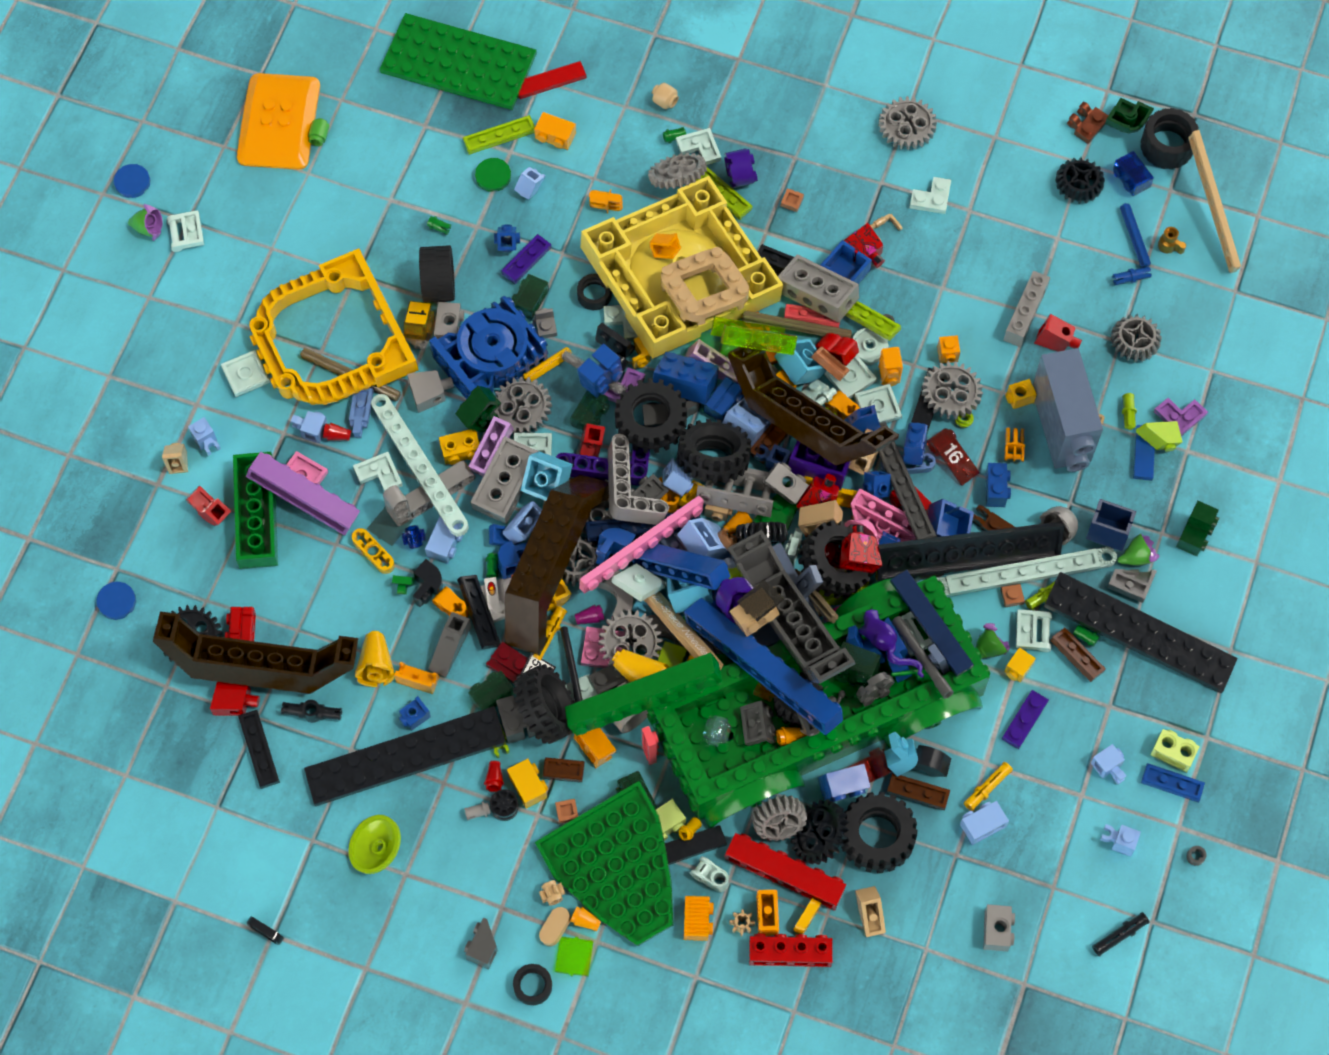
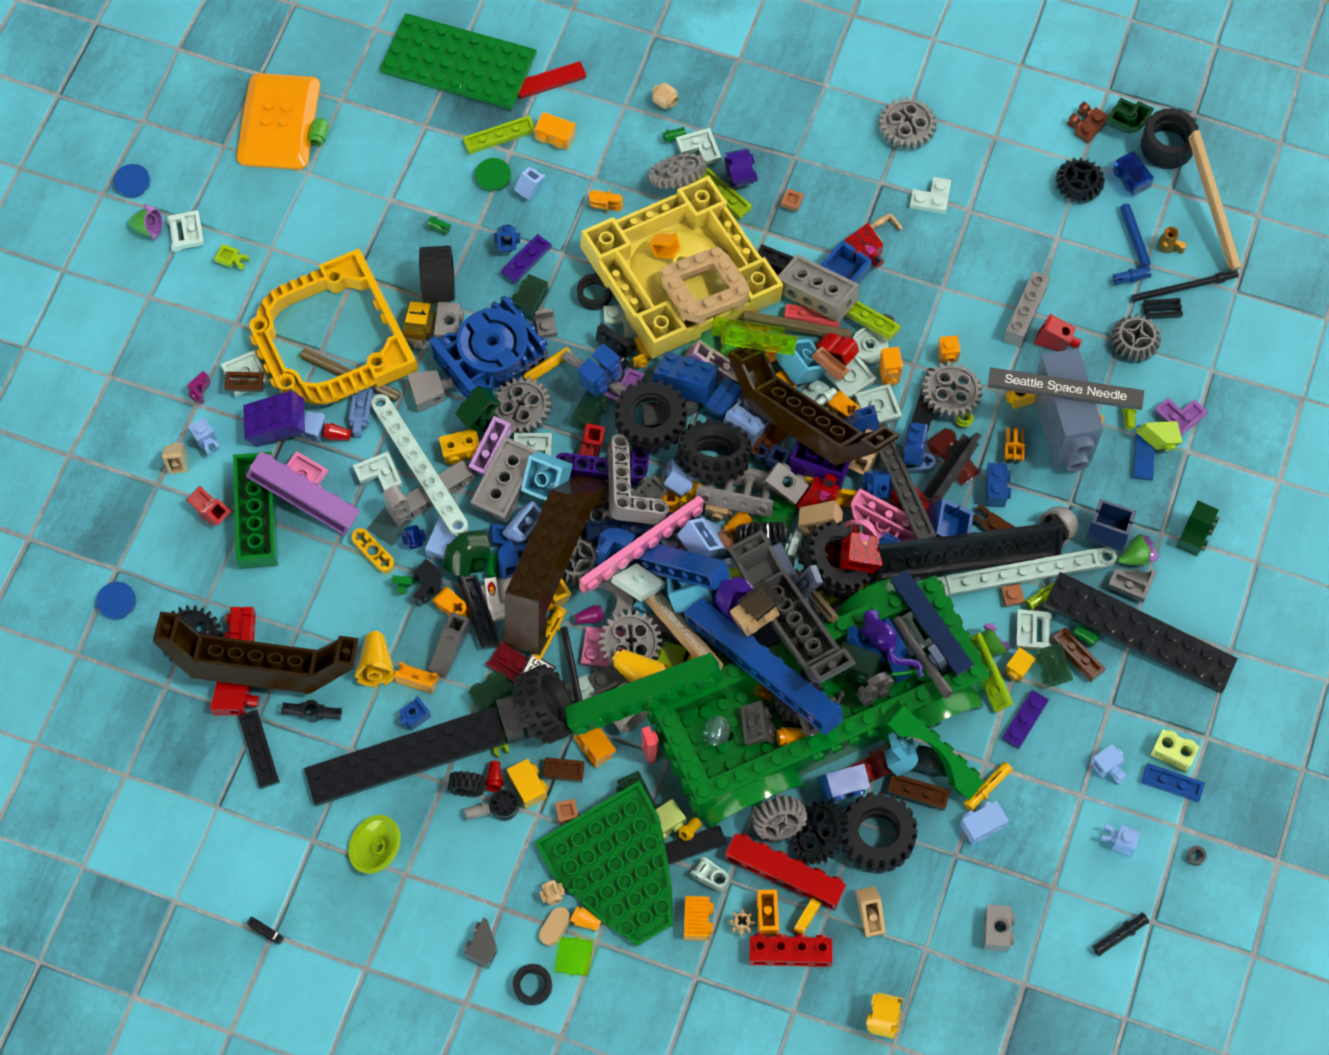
(198, 385): none -> magenta bracket
(229, 256): none -> lime plate
(244, 385): none -> reddish brown tile
(274, 418): none -> dark purple brick
(466, 784): none -> black tyre
(467, 553): none -> dark green brick
(885, 1015): none -> yellow brick
(951, 467): none -> black fence
(960, 777): none -> green arch
(995, 689): none -> lime tile
(1053, 665): none -> clear green brick
(1066, 388): none -> dark grey tile
(1162, 305): none -> black tile
(1218, 278): none -> black bar

